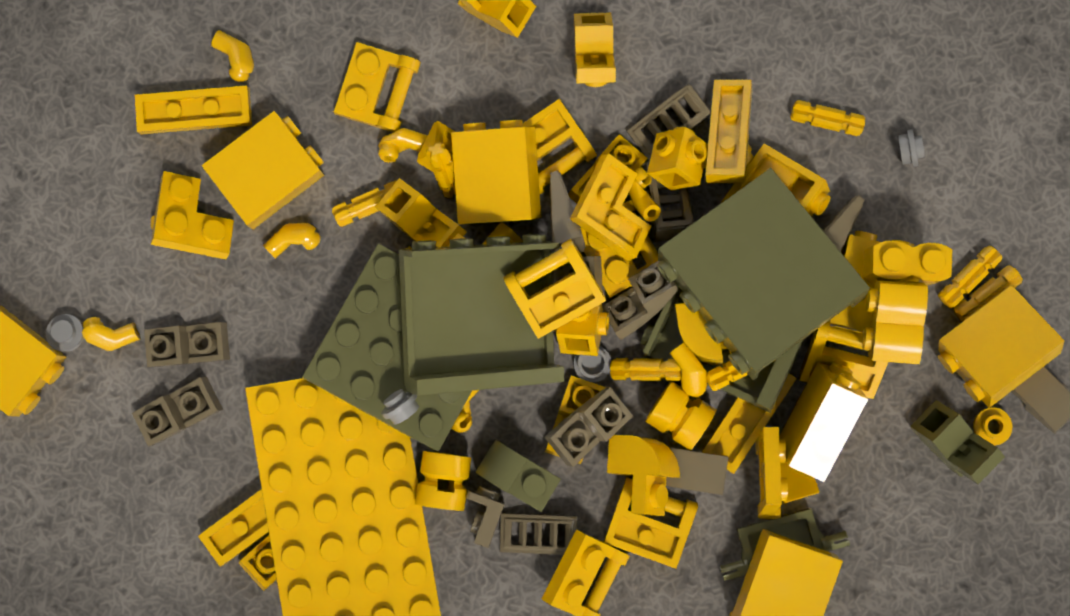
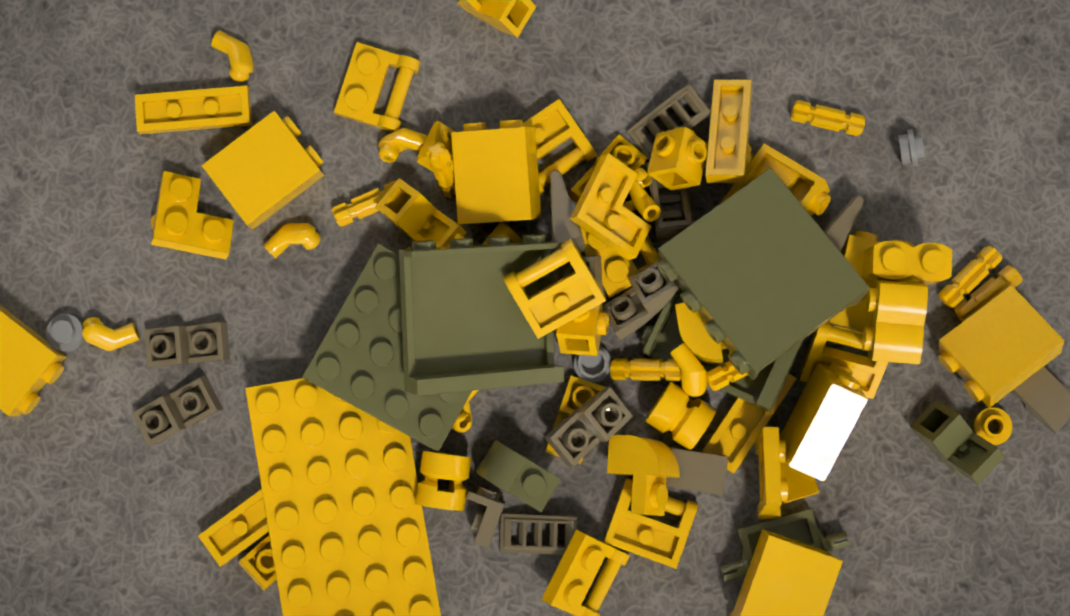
(399, 406): light grey plate -> none
(594, 49): yellow brick -> none

